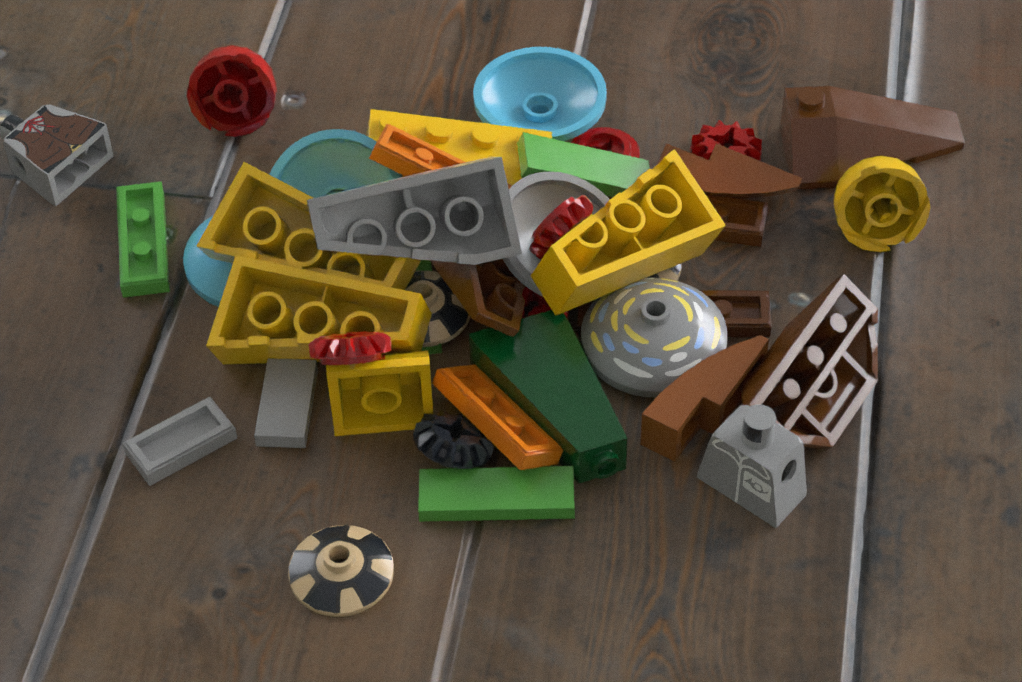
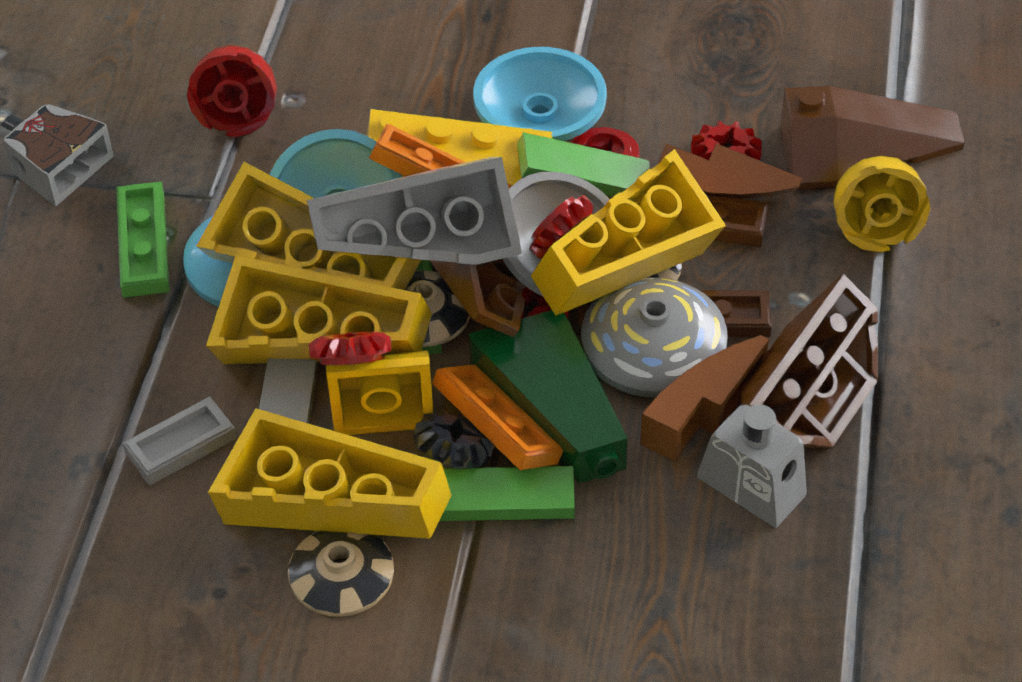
(326, 481): none -> yellow wedge

